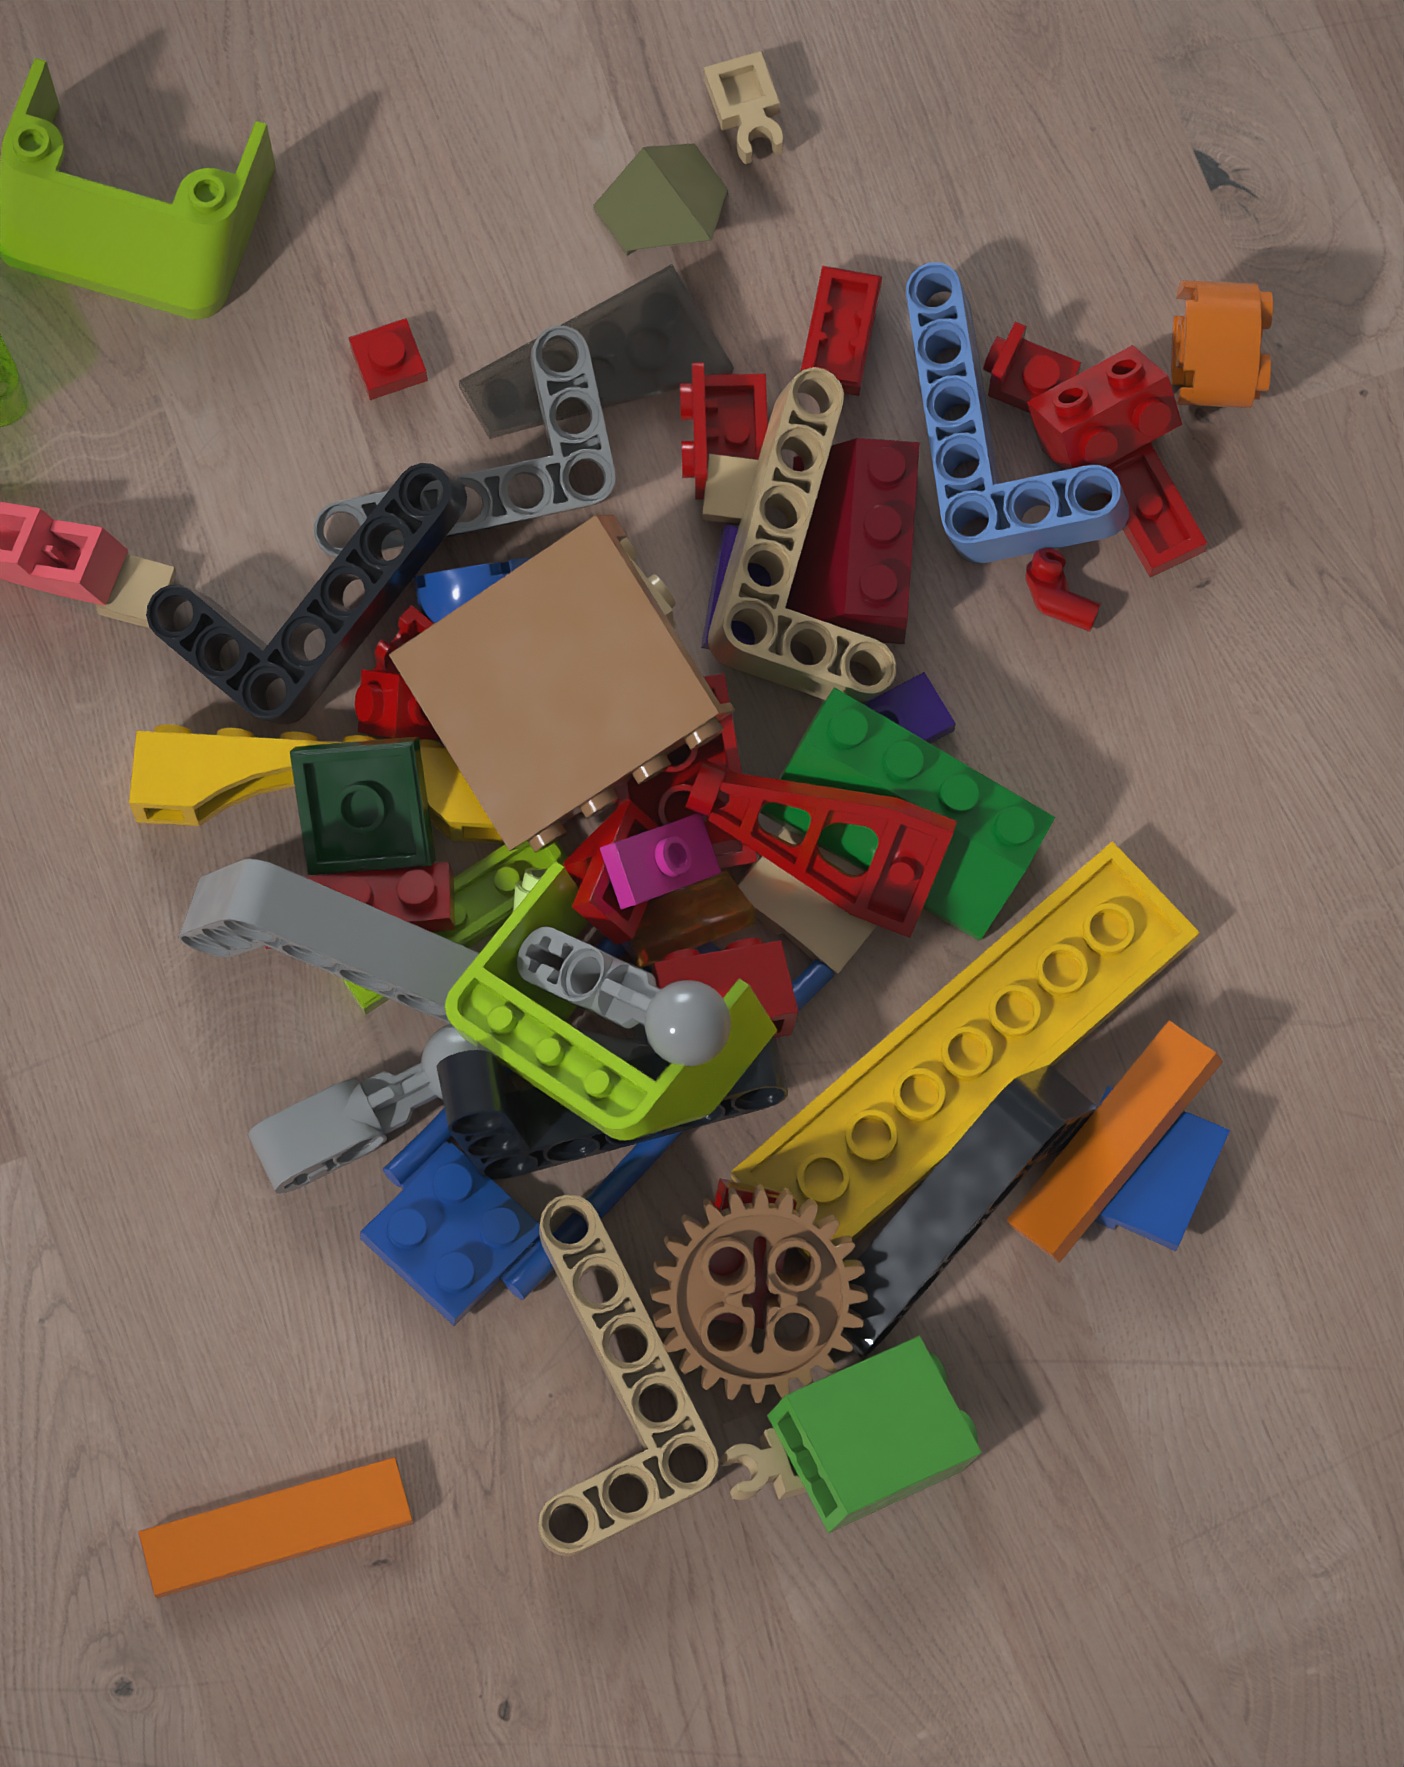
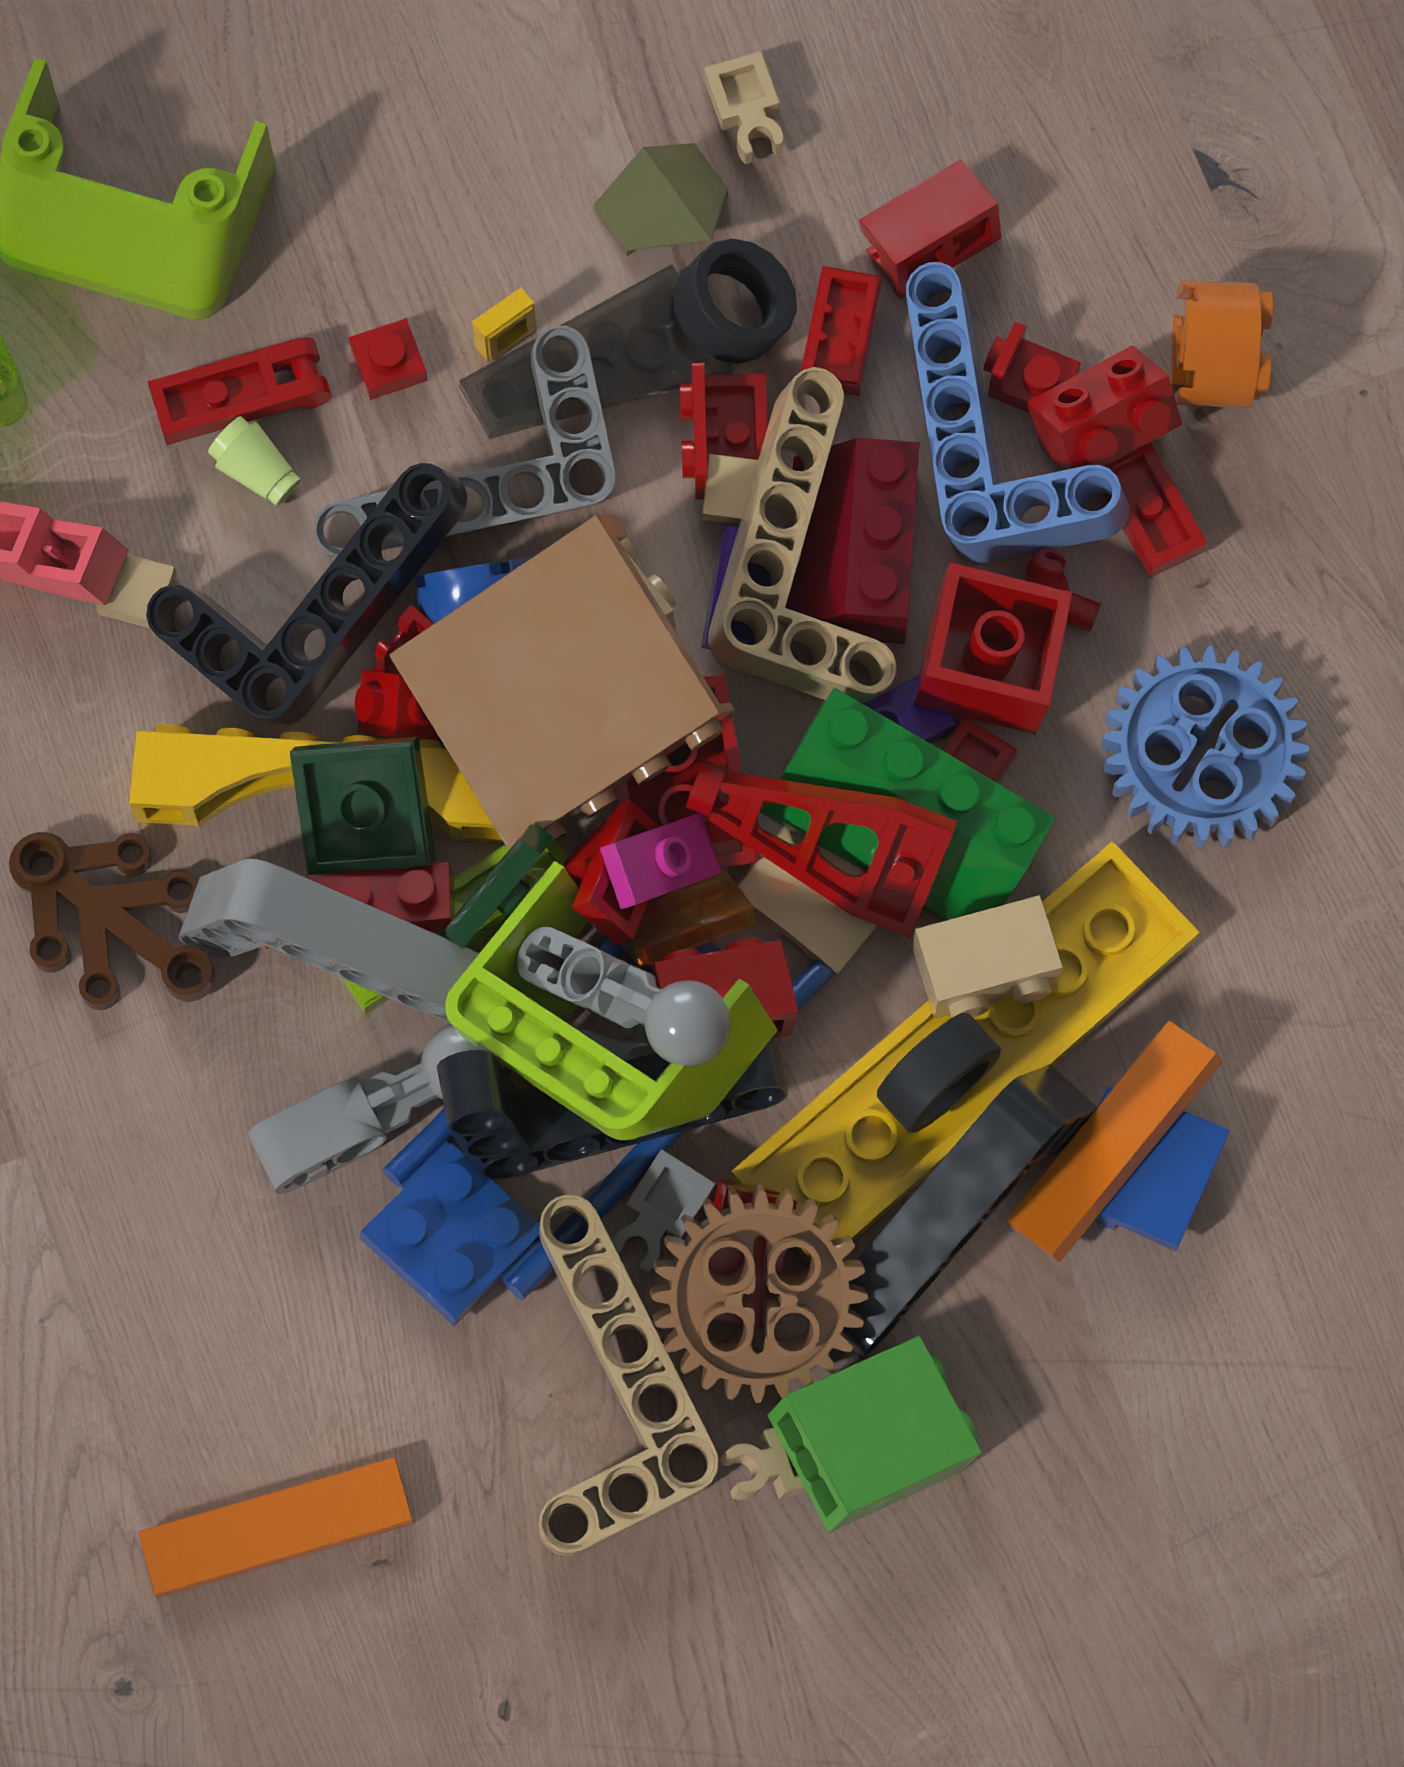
(104, 909): none -> reddish brown plant
(242, 386): none -> red plate
(254, 461): none -> yellowish green cone
(502, 886): none -> dark green plate
(504, 325): none -> yellow tile
(662, 1199): none -> light grey plate
(707, 325): none -> black tyre
(932, 222): none -> red hinge
(938, 1072): none -> black tyre
(980, 749): none -> red tile
(988, 958): none -> tan brick
(993, 648): none -> red brick
(1253, 776): none -> medium blue gear

